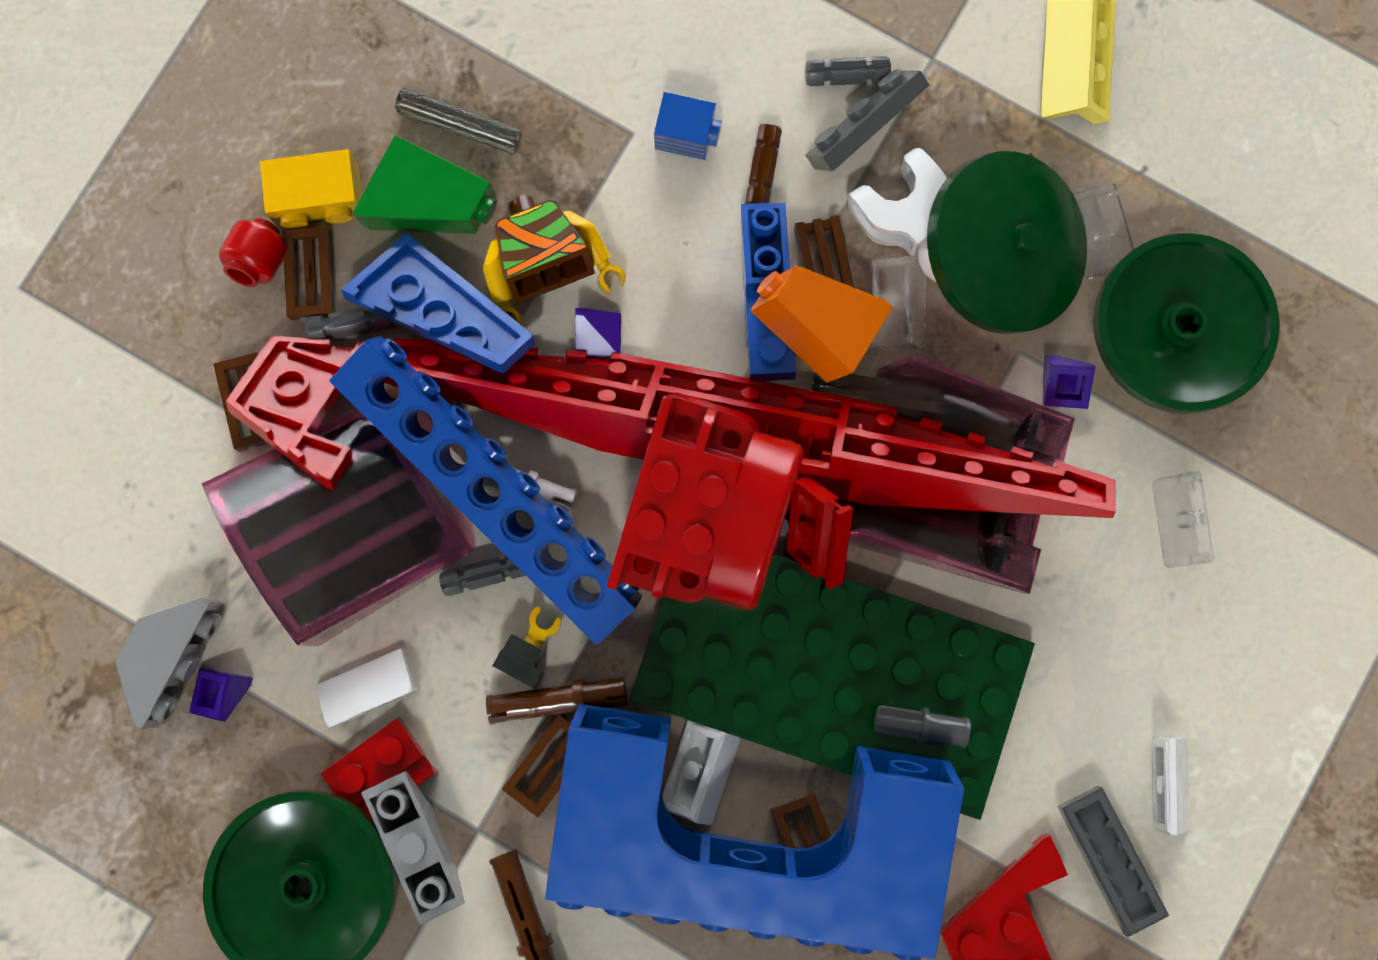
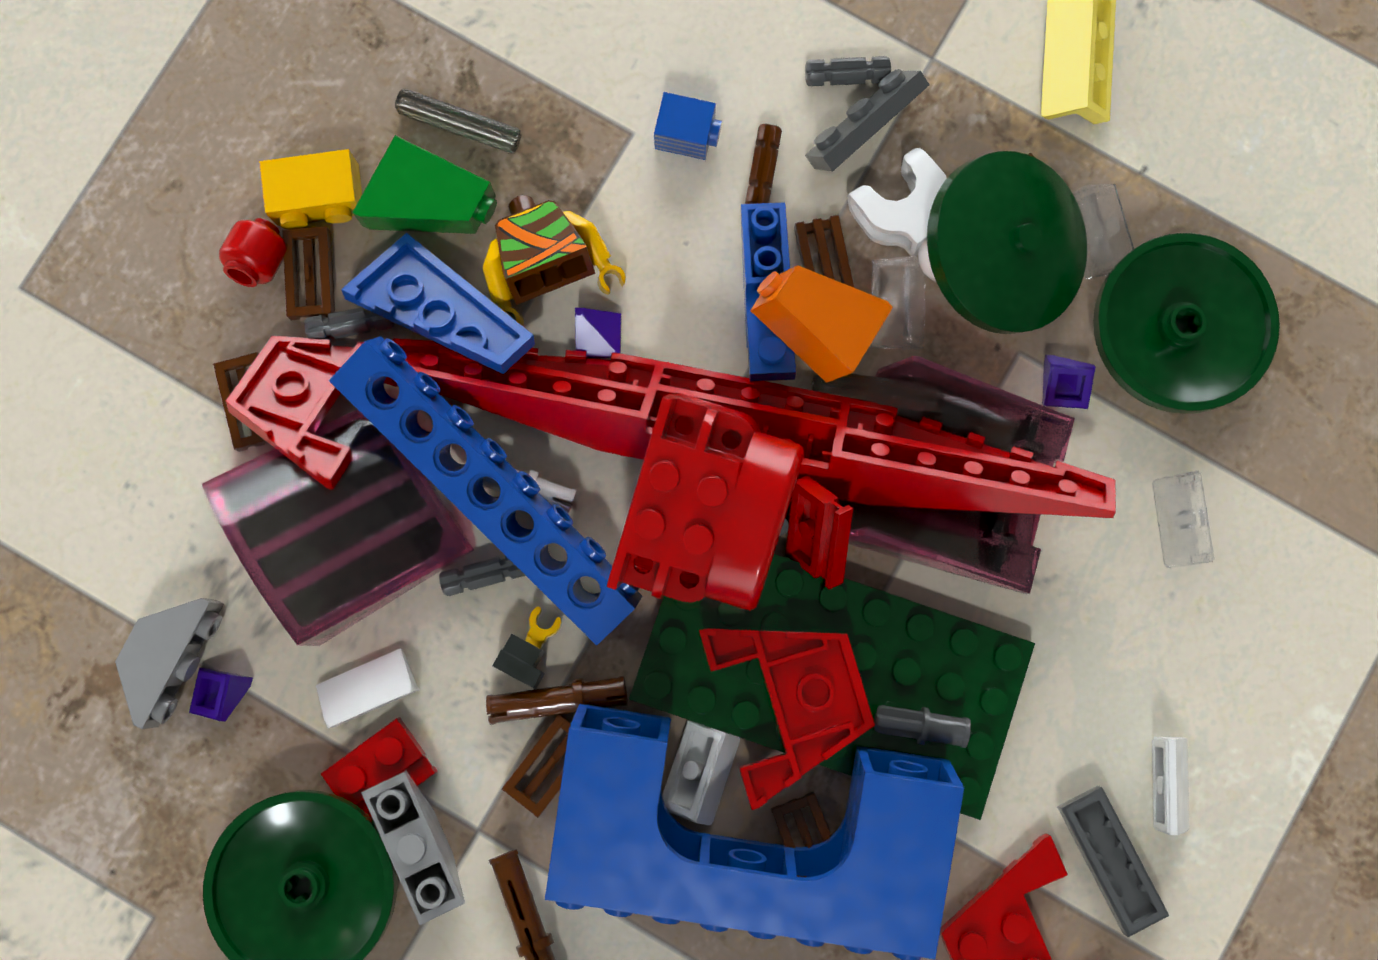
(812, 695): none -> red wing

